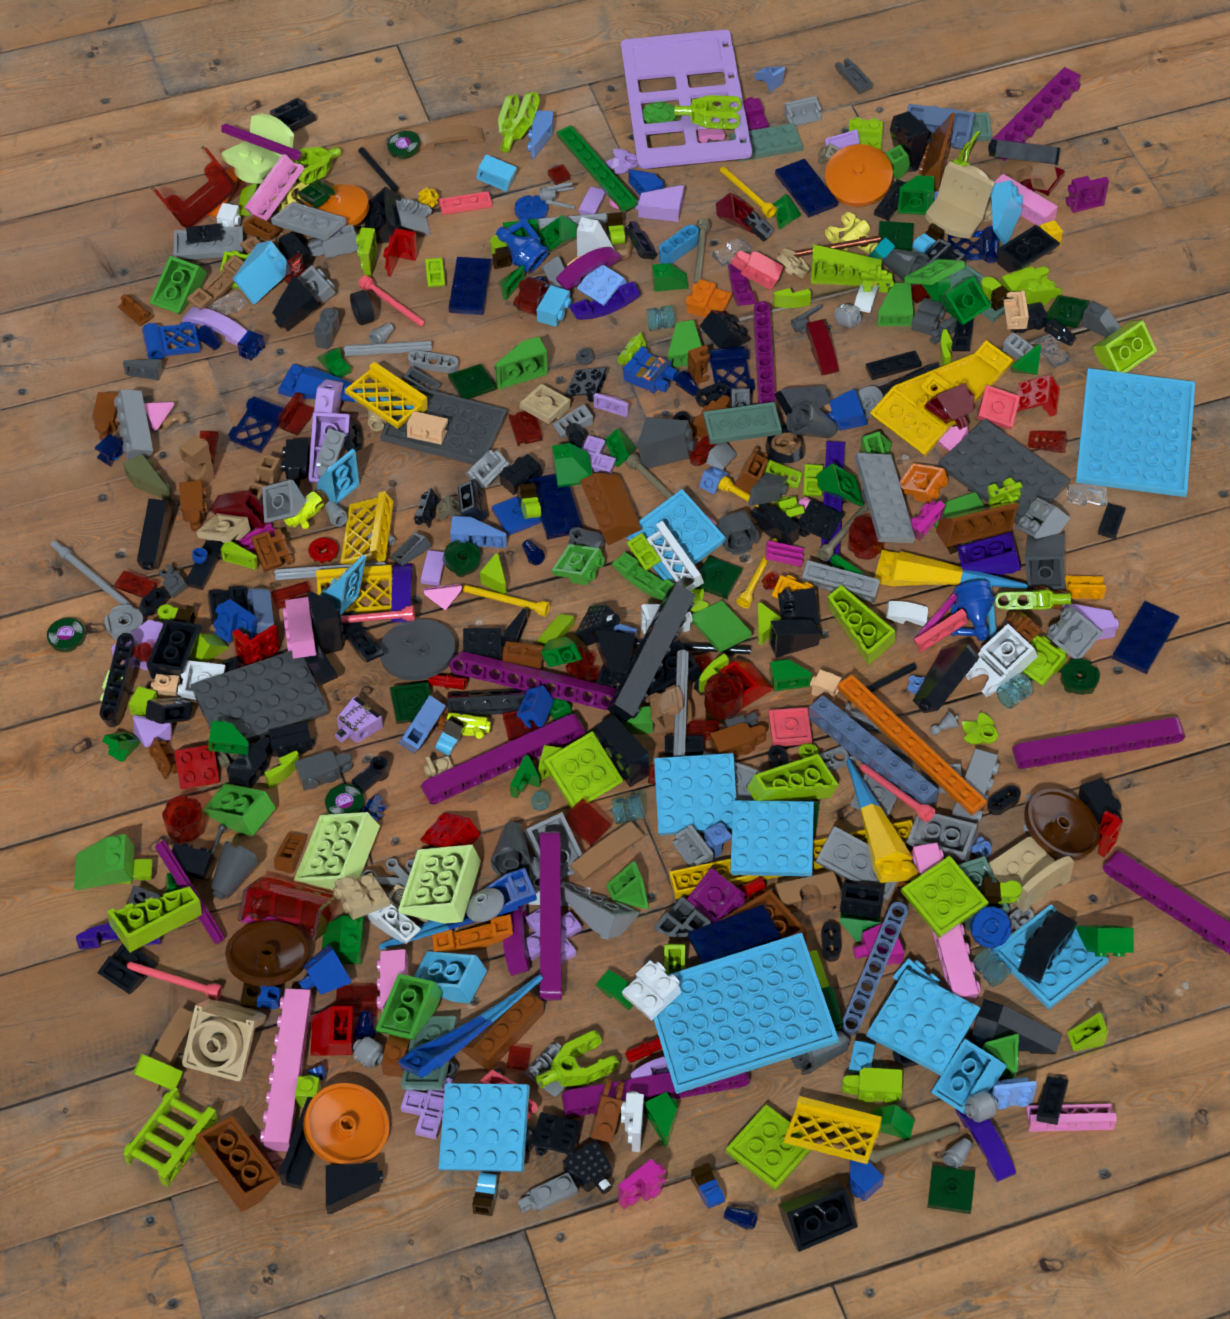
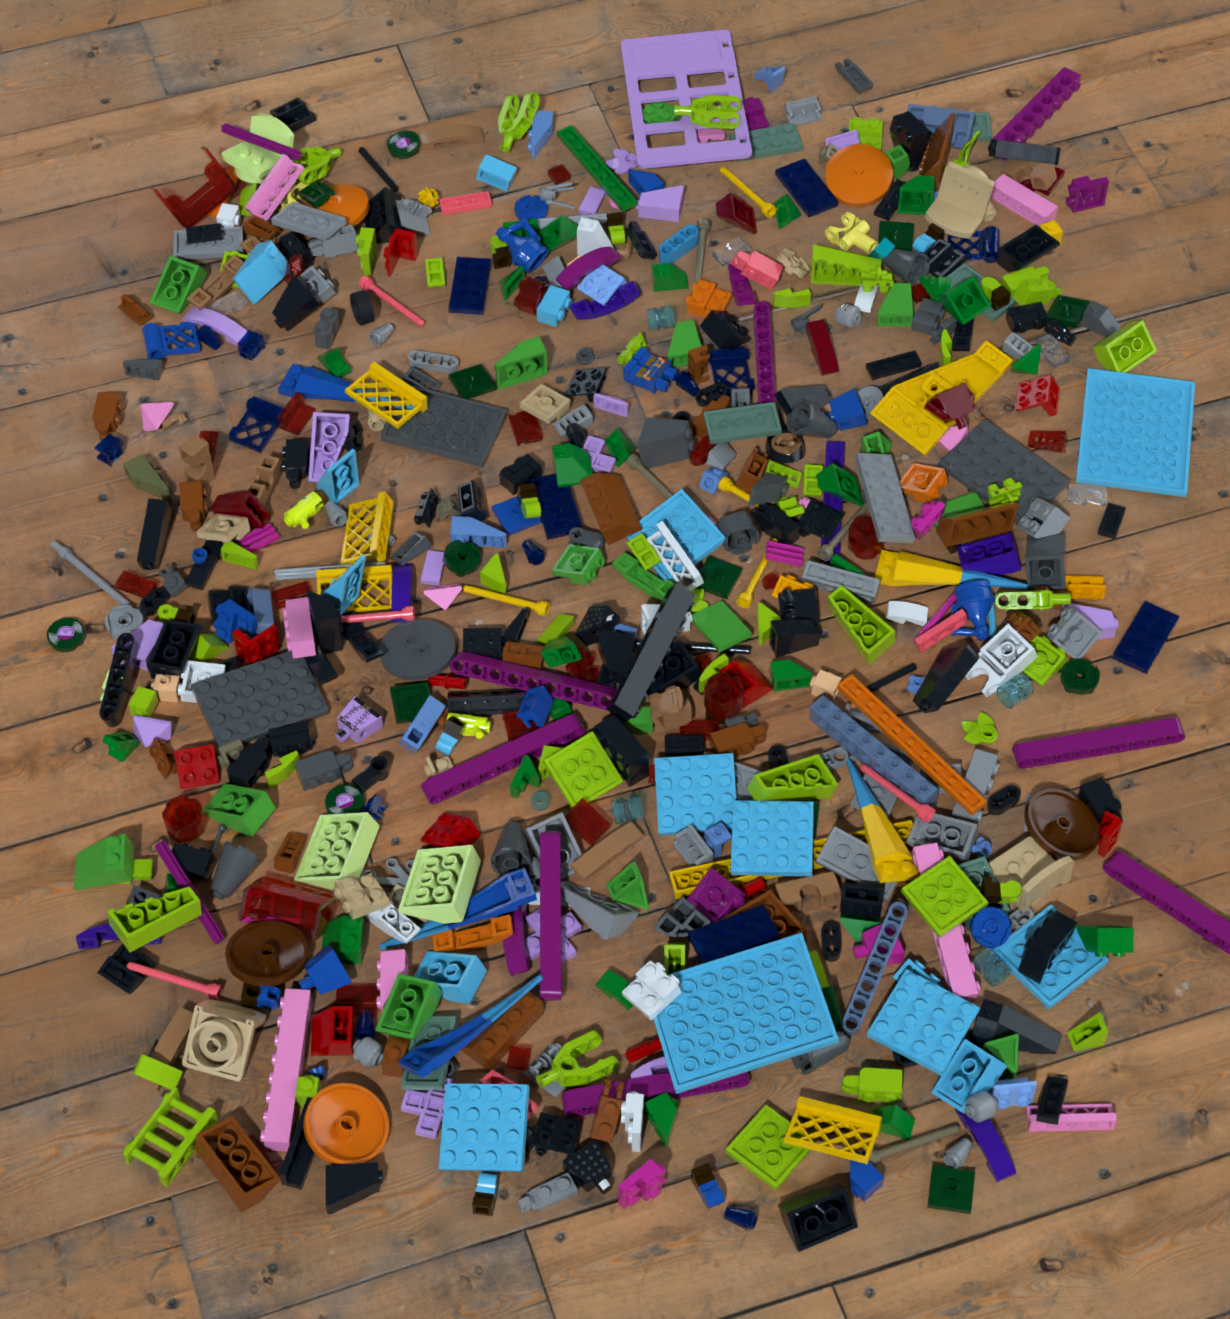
(133, 424): light grey brick -> none
(143, 651): clear red plate -> none
(168, 710): black brick -> none
(227, 739): green slope -> none
(266, 550): dark orange plate -> none
(281, 501): light grey slope -> none
(322, 544): red gear -> none
(328, 399): lavender torso -> none
(330, 450): light grey hinge -> none
(385, 348): light grey axle -> none
(427, 427): light nougat hinge -> none
(485, 905): light grey dish -> none
(487, 468): light grey hinge -> none
(680, 719): light grey axle -> none
(760, 227): black plate -> none
(790, 726): coral plate -> none
(807, 747): lime plate -> none
(861, 1056): medium azure bracket -> none
(862, 241): copper bar -> none
(934, 271): bright green tile -> none
(948, 722): light grey piece -> none
(998, 407): coral plate -> none
(1005, 209): medium azure slope -> none
(1016, 310): light nougat hinge -> none

